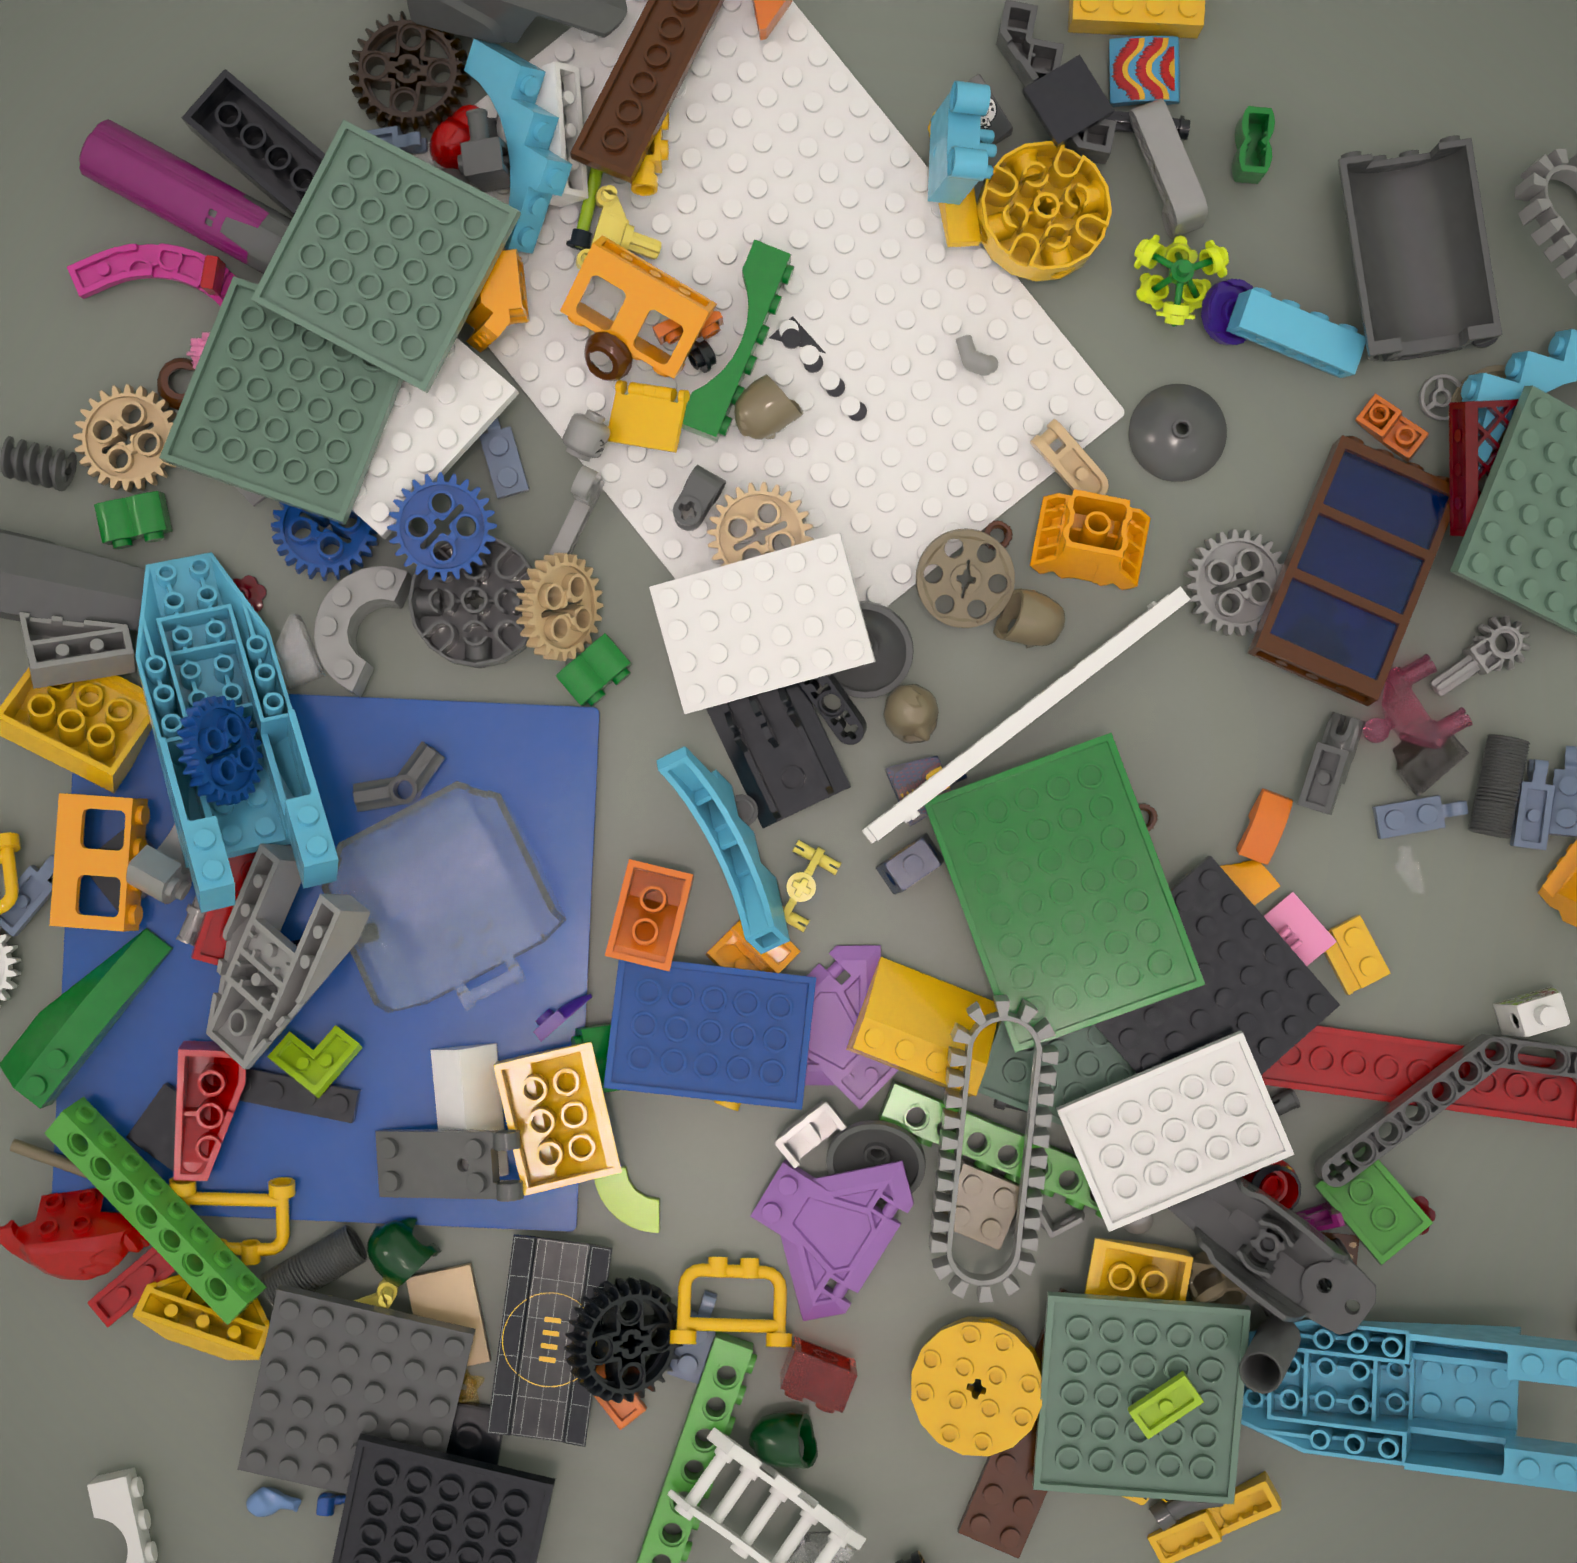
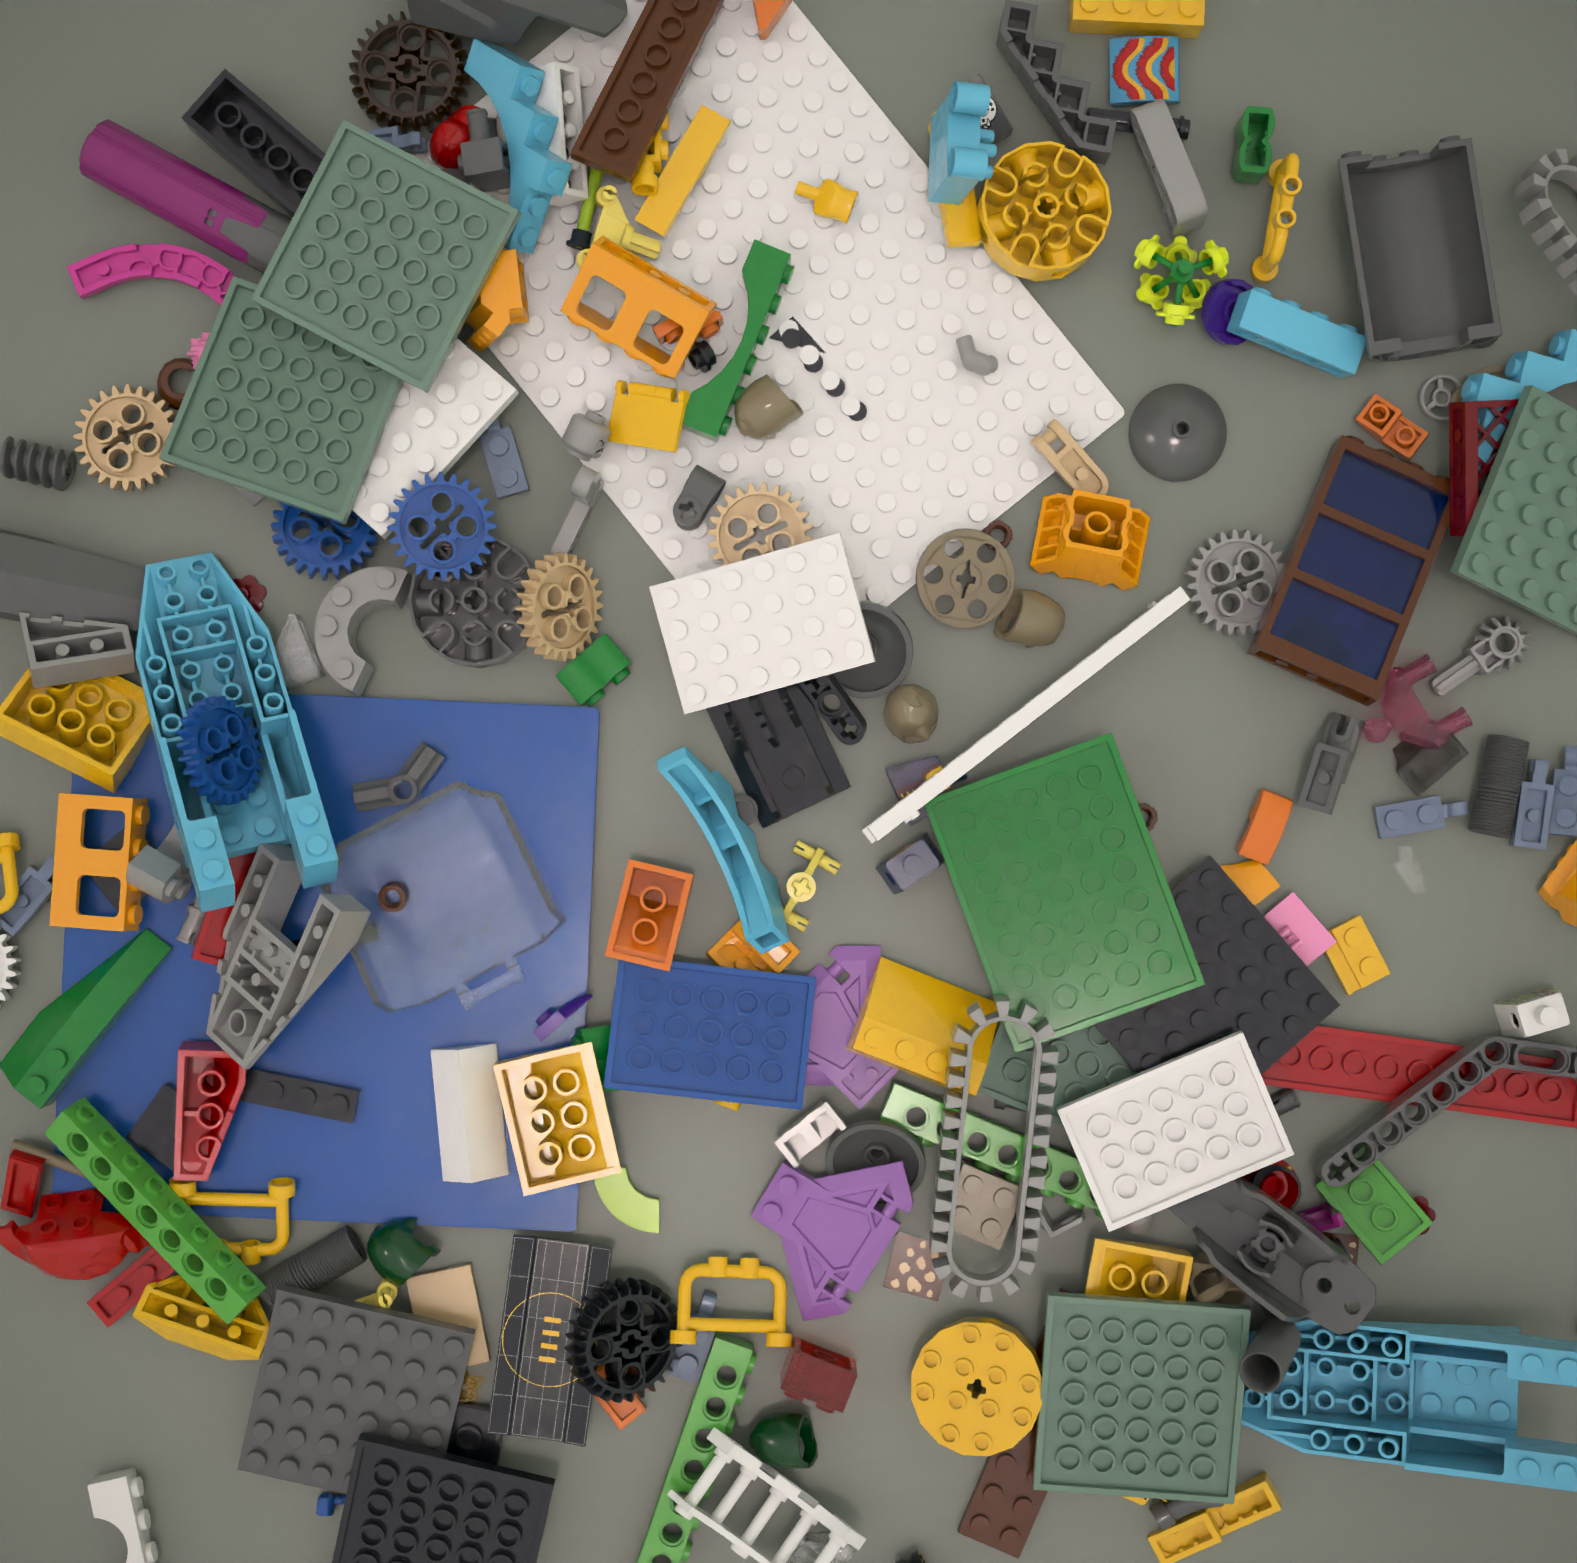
(23, 1183): none -> red tile
(133, 519): green brick -> none
(213, 275): red tile -> none
(270, 1500): medium blue animal -> none
(316, 1067): lime plate -> none
(388, 906): none -> reddish brown axle
(429, 1164): dark grey hinge -> none
(614, 349): reddish brown piece -> none
(683, 171): none -> yellow slope
(830, 199): none -> yellow piece
(912, 1268): none -> sticker
(1068, 101): black tile -> none
(1165, 1405): lime plate -> none
(1279, 175): none -> yellow bar

